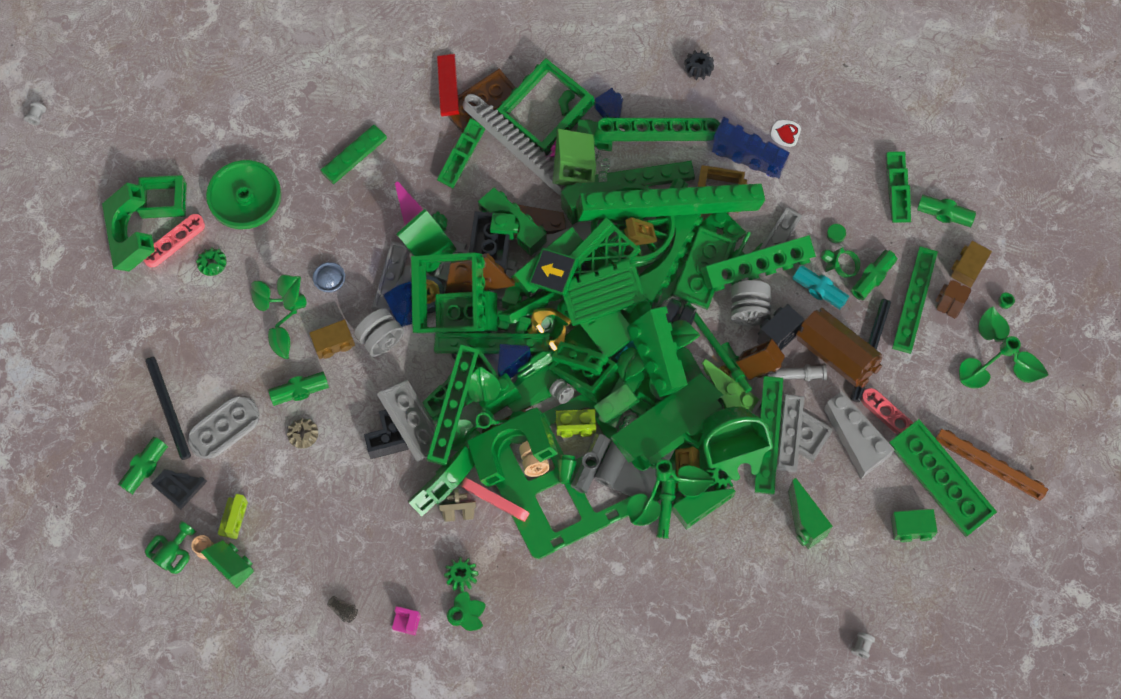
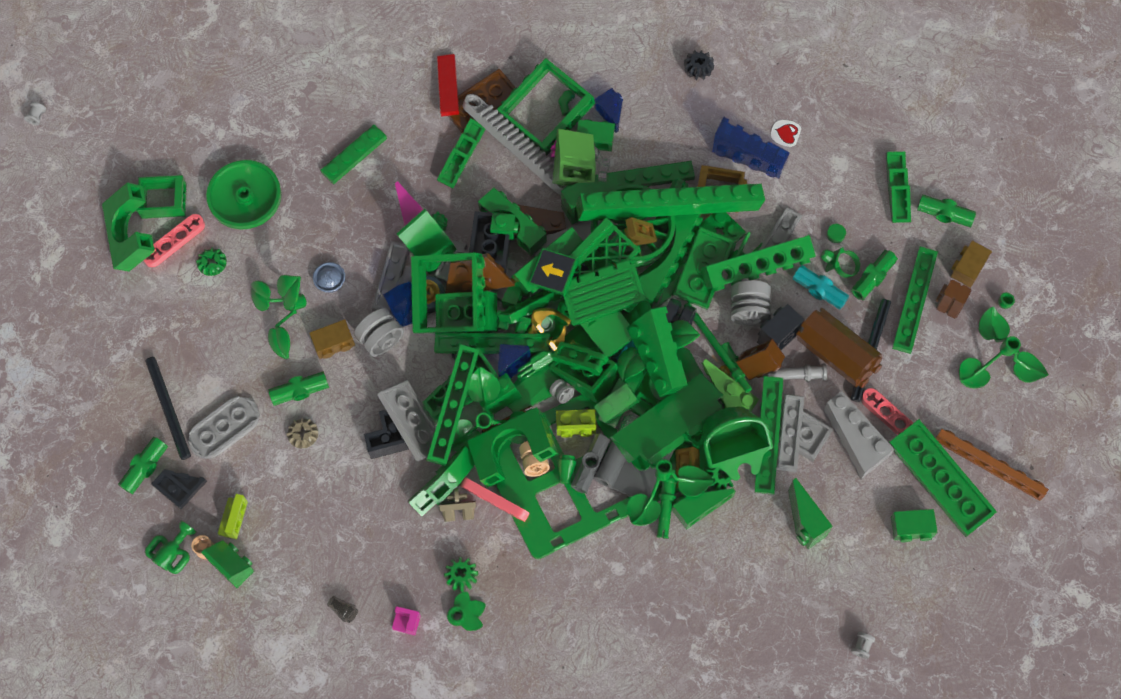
(649, 132): green beam -> none

